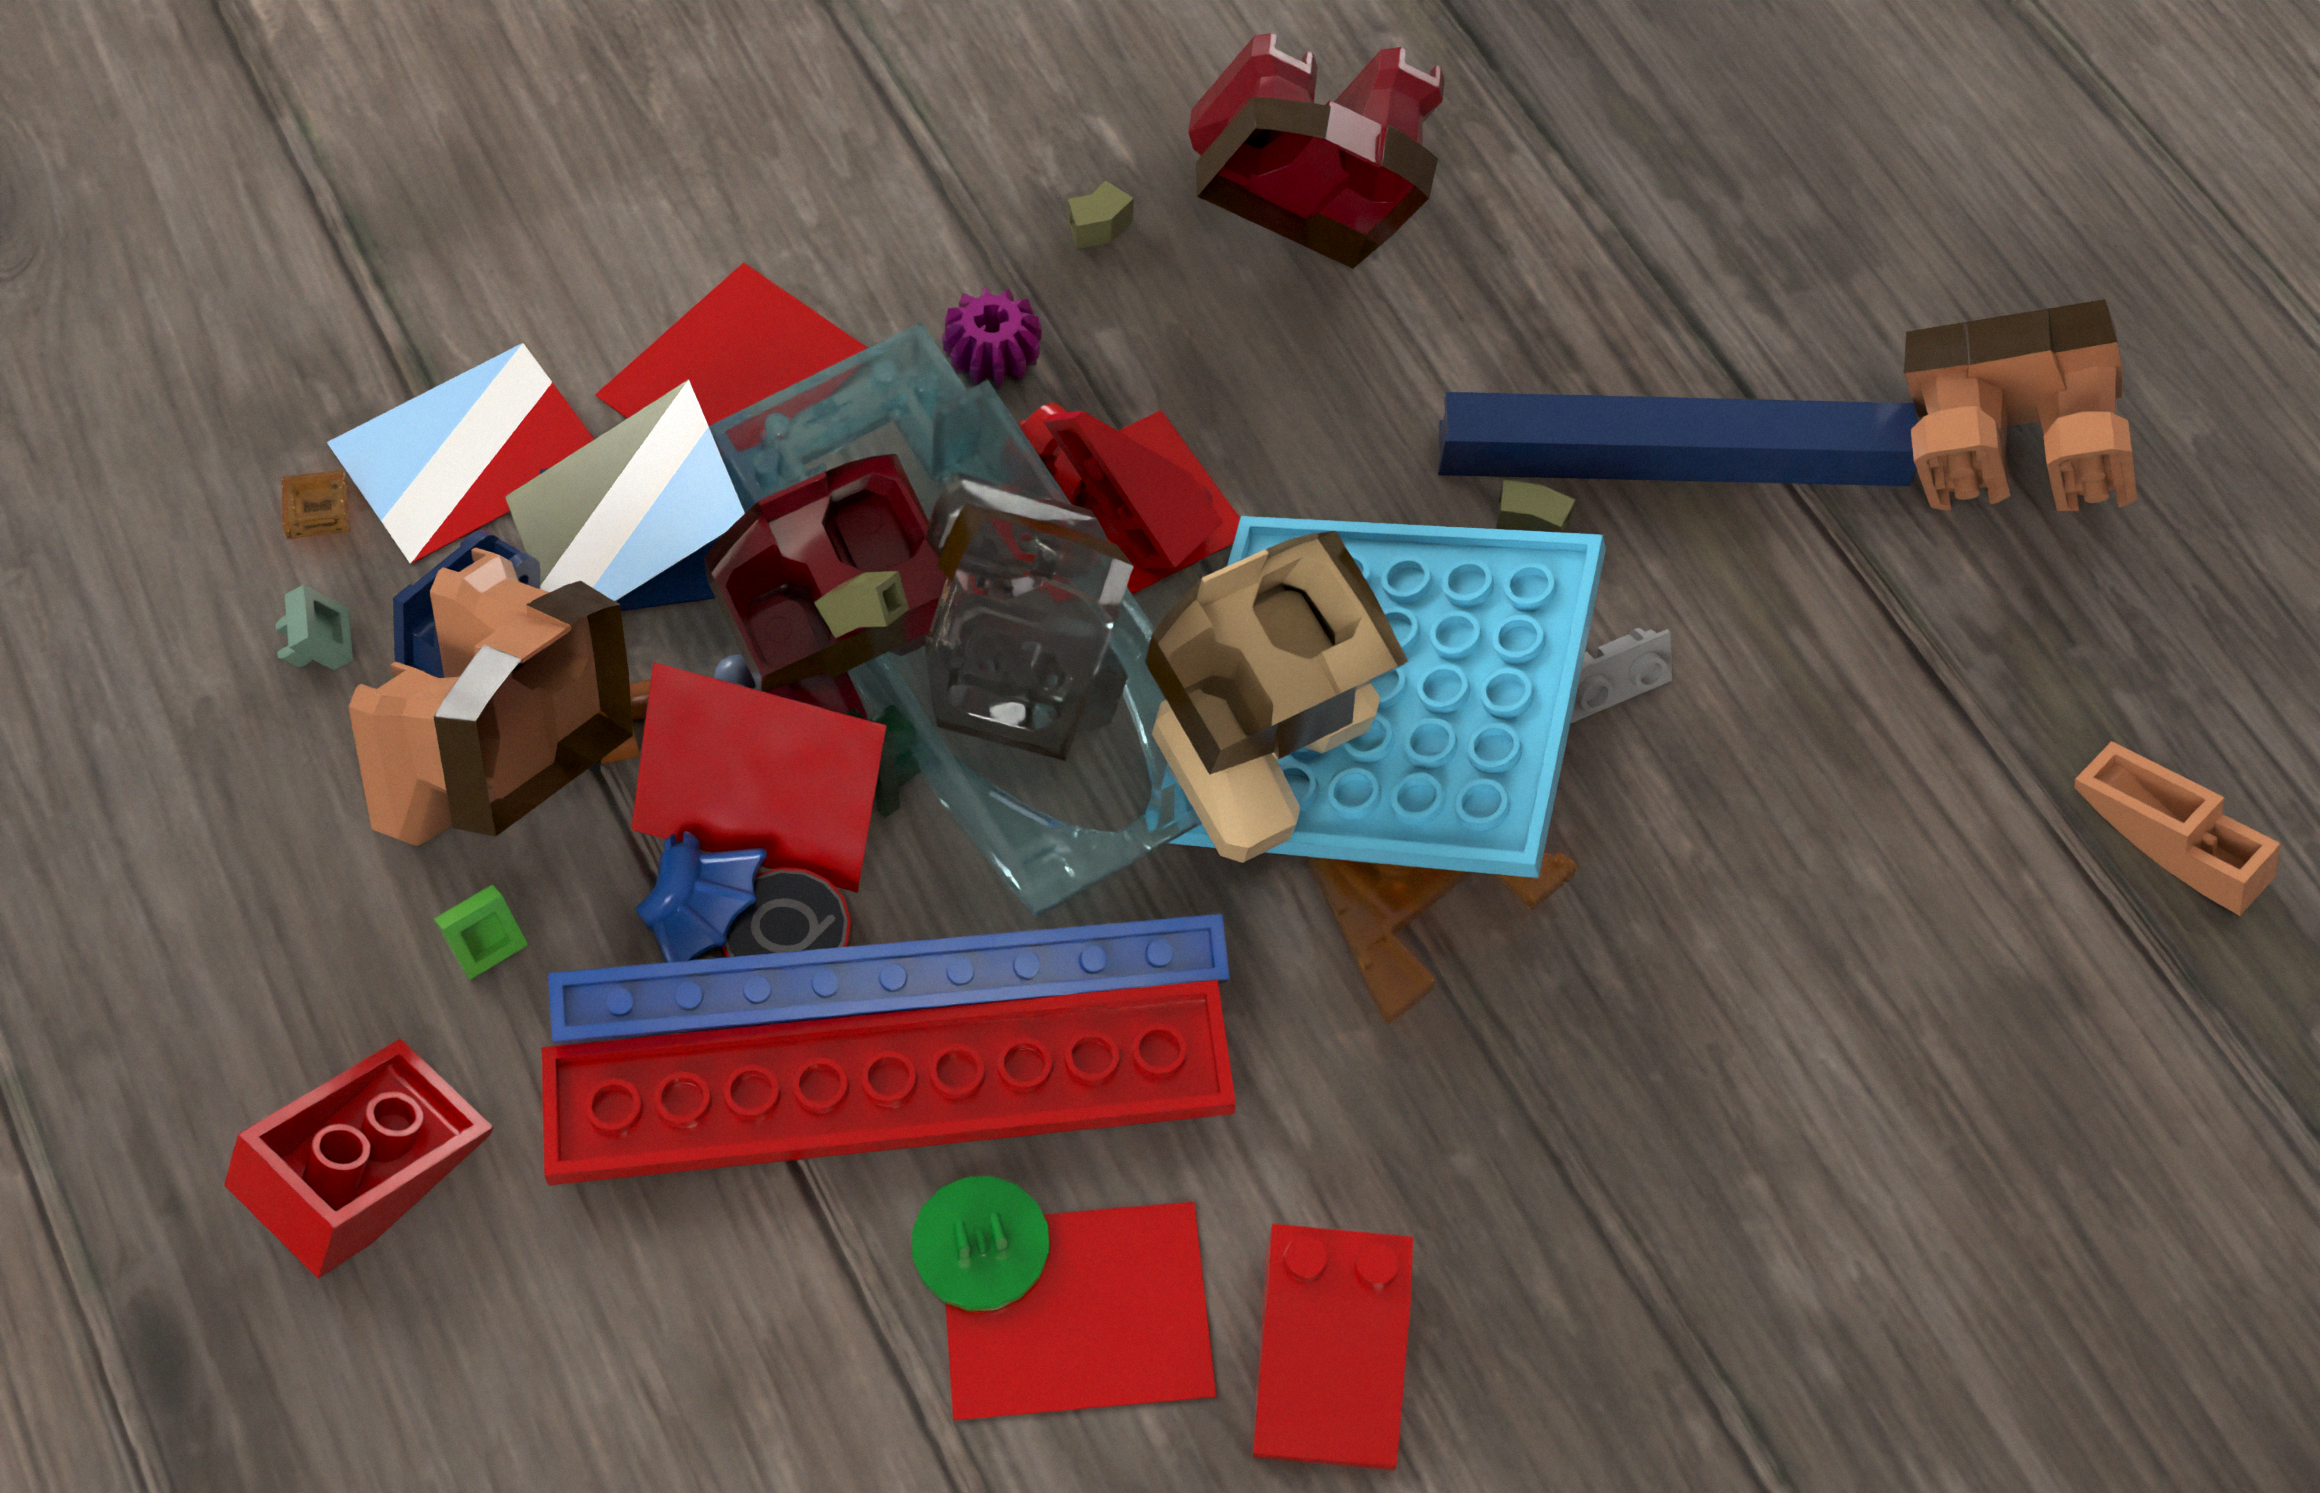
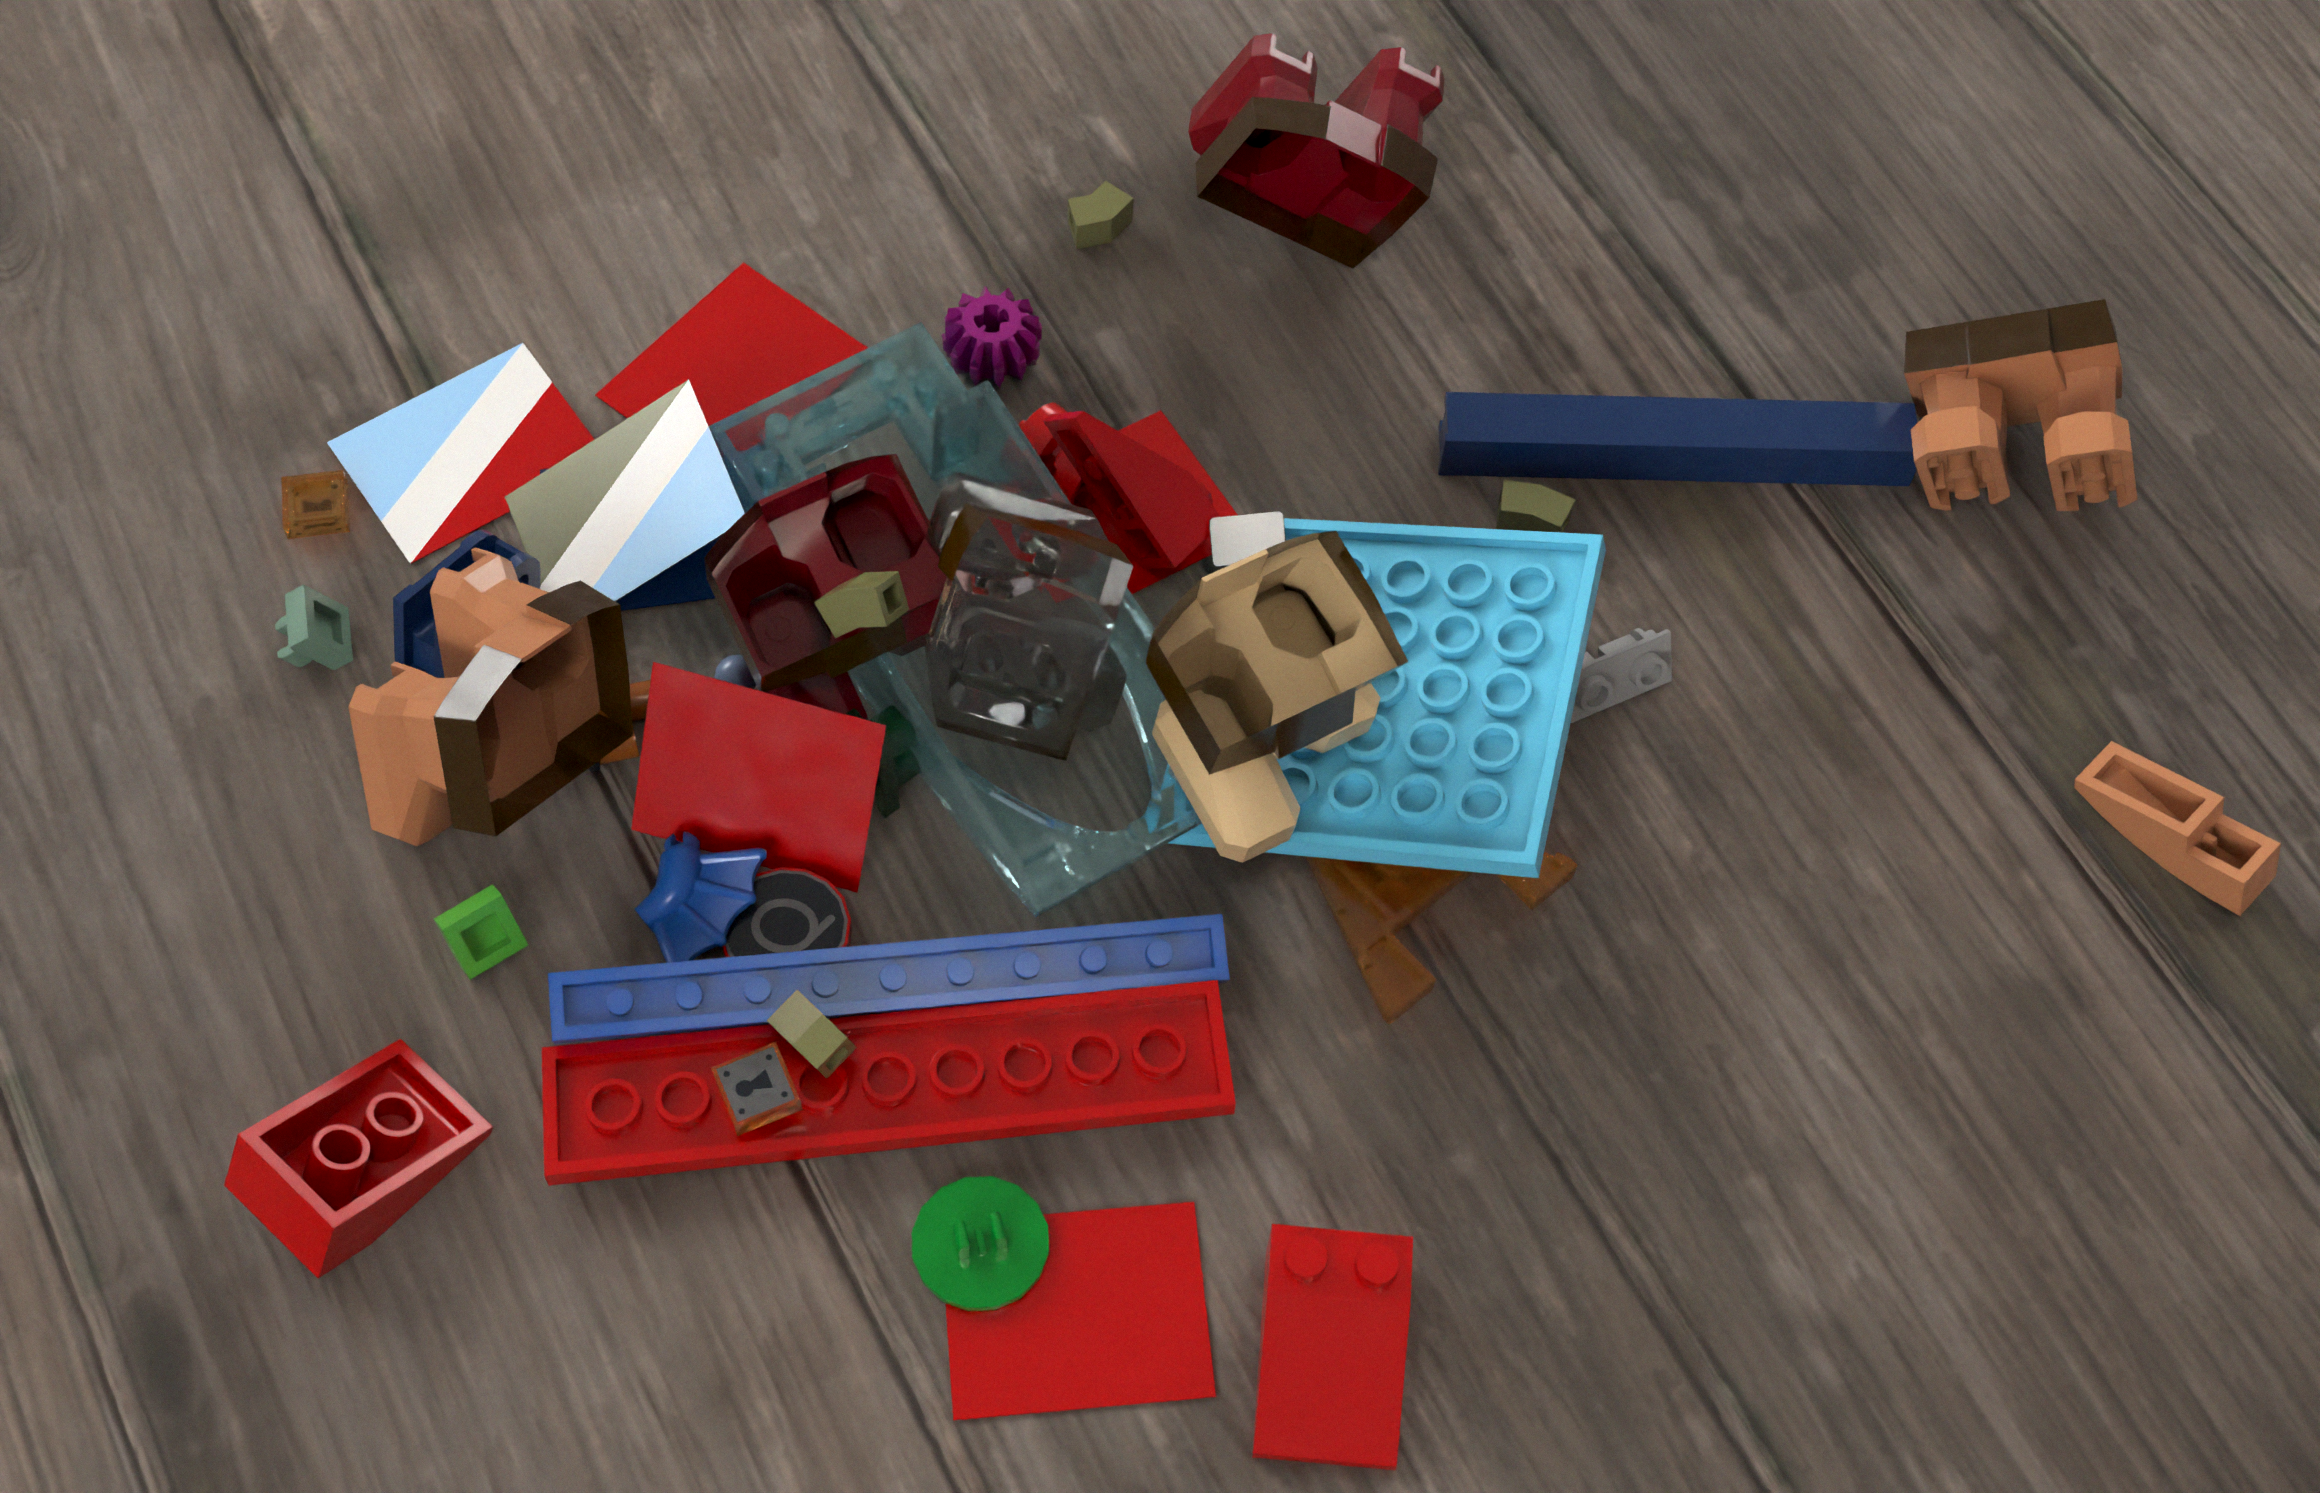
(756, 1088): none -> tile
(811, 1033): none -> olive piece
(1244, 535): none -> white sticker

